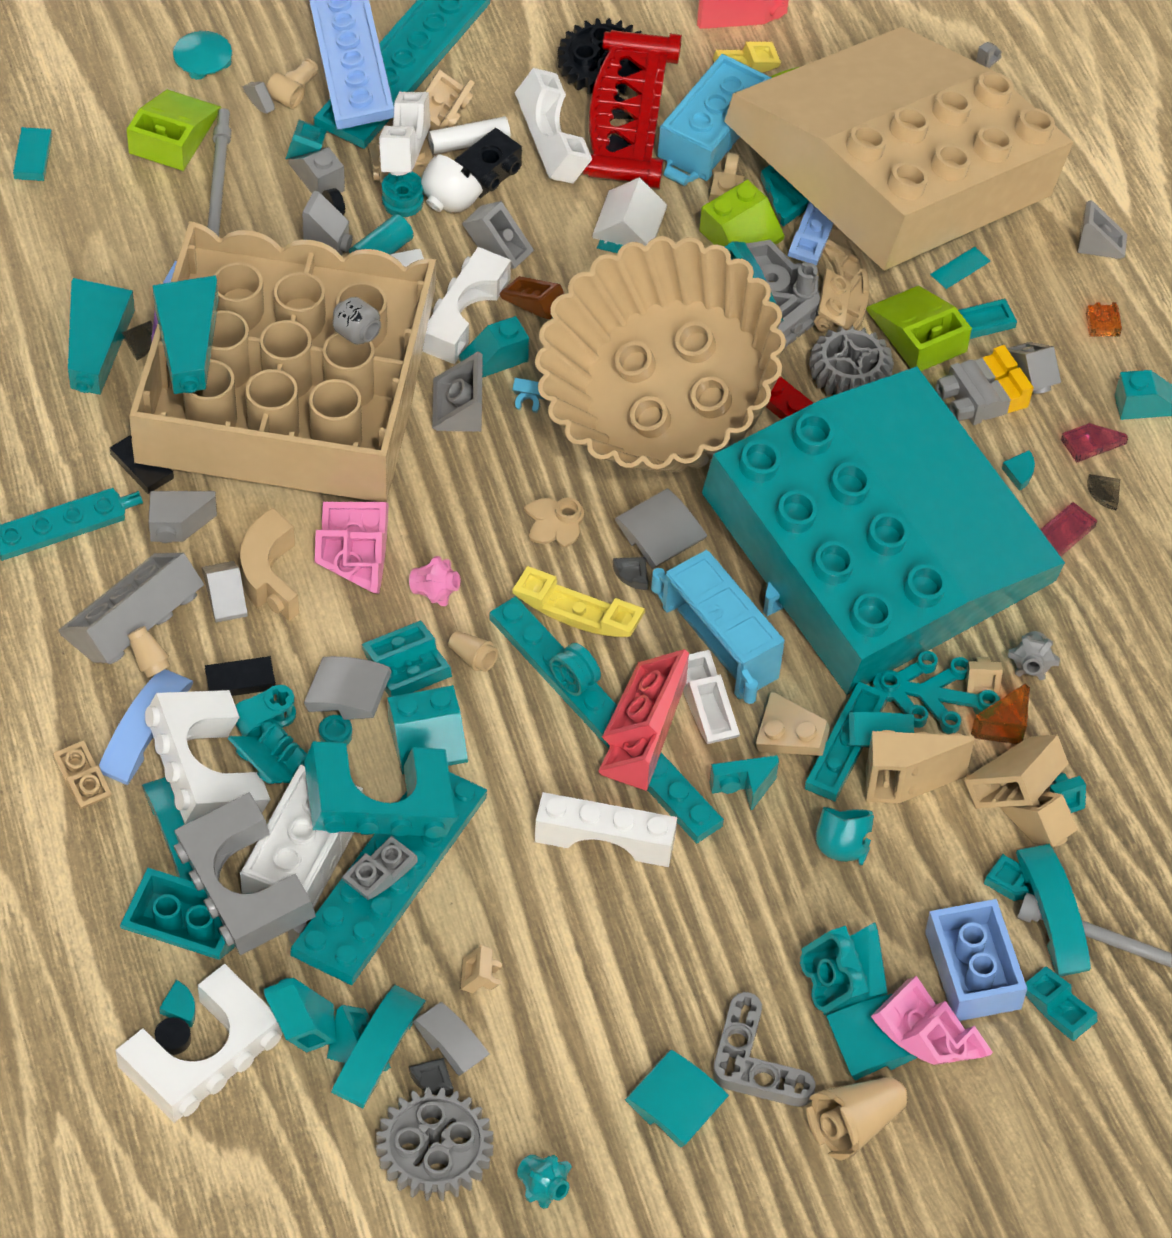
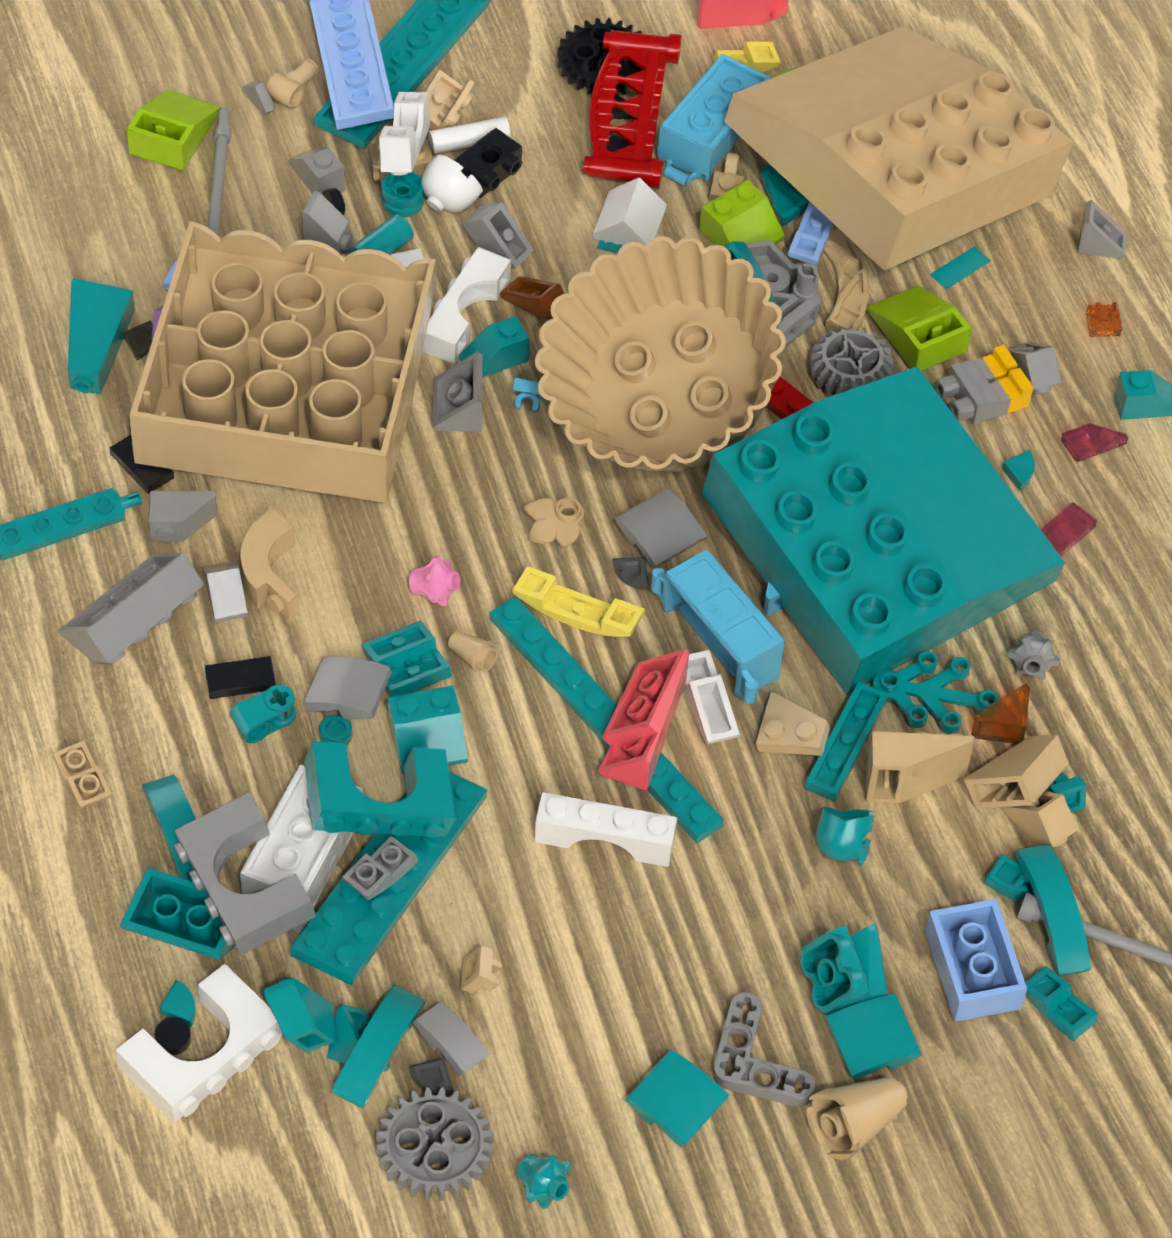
(32, 154): teal tile -> none
(133, 735): light blue slope -> none
(148, 652): tan cone -> none
(187, 326): teal slope -> none
(198, 715): white arch -> none
(202, 53): teal dish -> none
(271, 753): teal hinge -> none
(306, 139): teal slope -> none
(354, 541): bright pink slope -> none
(356, 320): light grey head -> none
(541, 101): white arch -> none
(575, 669): teal wheel -> none
(750, 774): teal slope -> none
(833, 301): tan hinge -> none
(863, 723): teal slope -> none
(927, 1028): bright pink slope -> none
(983, 676): tan tile -> none
(988, 54): light grey tile -> none
(989, 318): teal tile -> none
(1104, 490): clear smoke tile -> none

